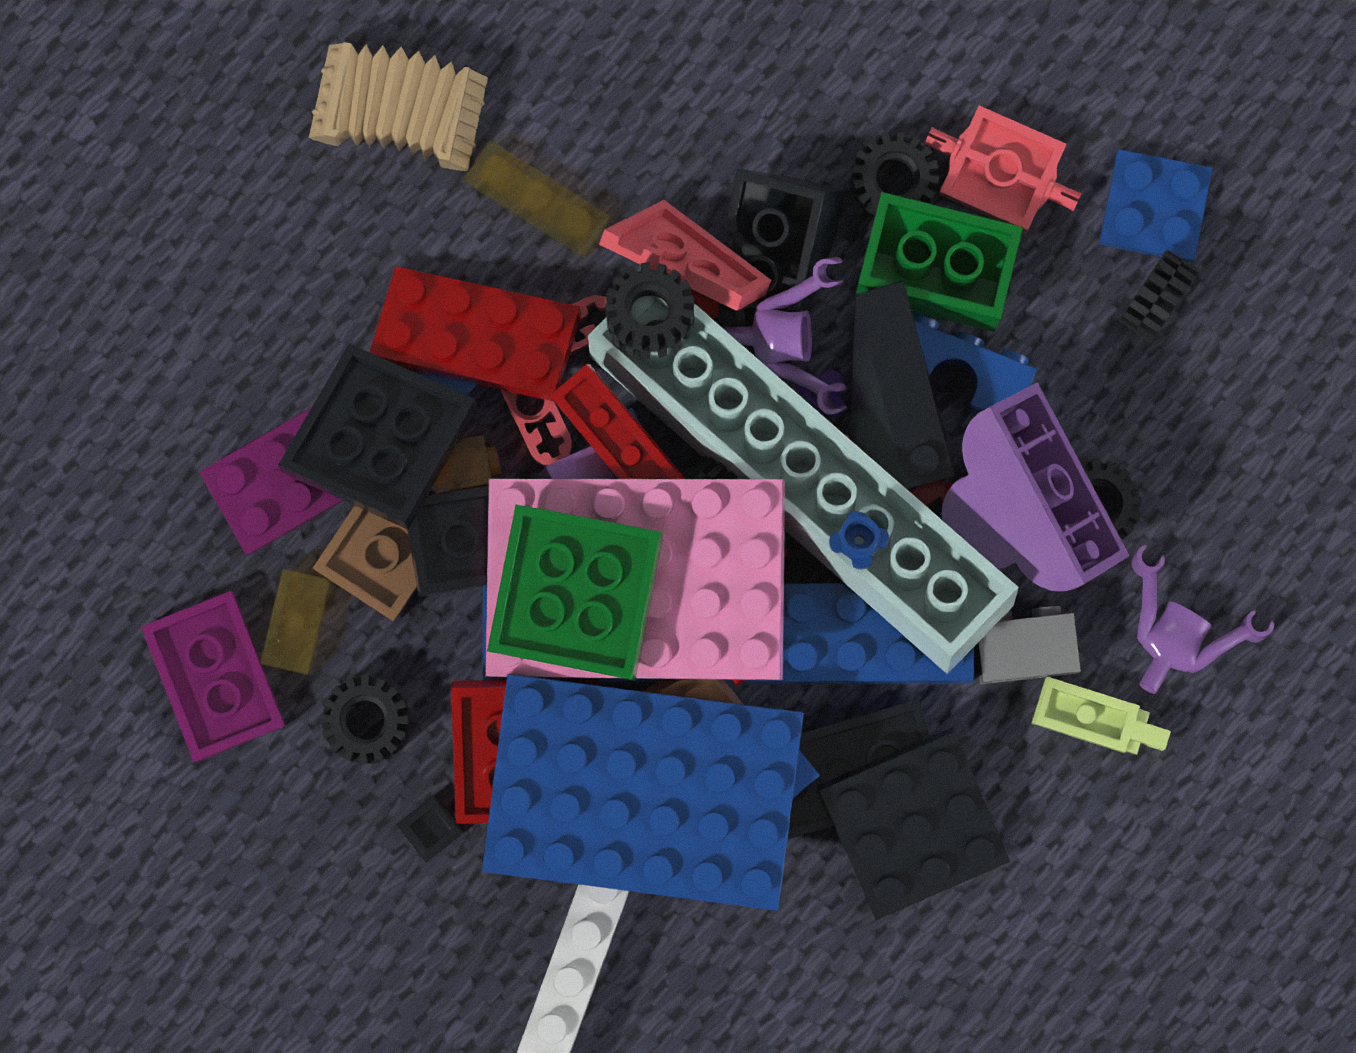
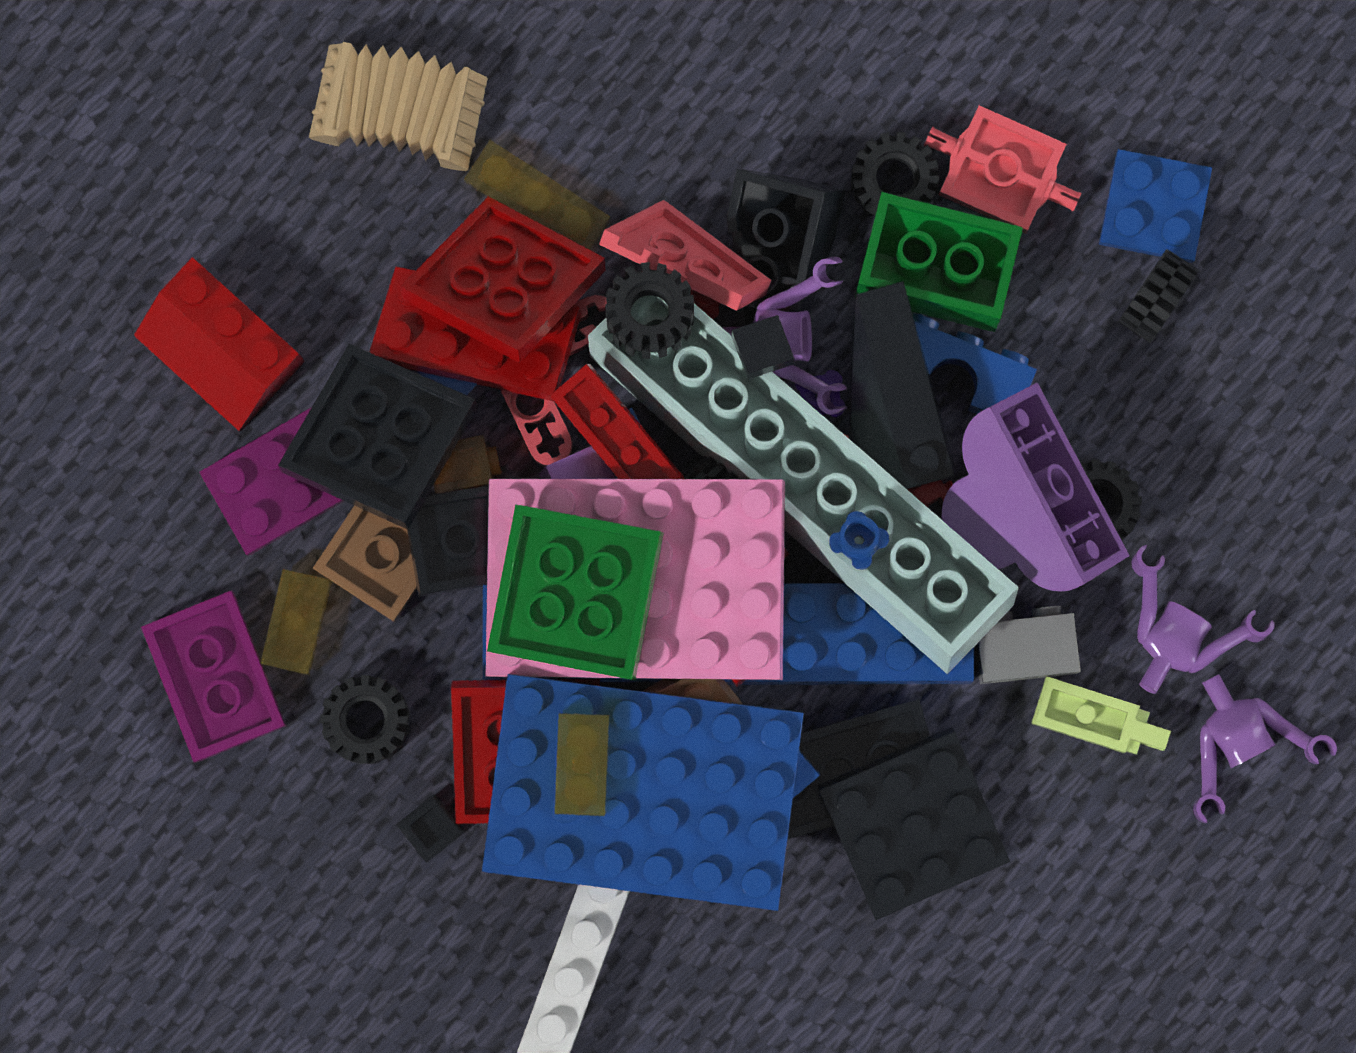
(217, 344): none -> red slope
(503, 279): none -> red plate
(582, 764): none -> clear yellow plate
(762, 347): none -> black tile
(1242, 735): none -> medium lavender piece

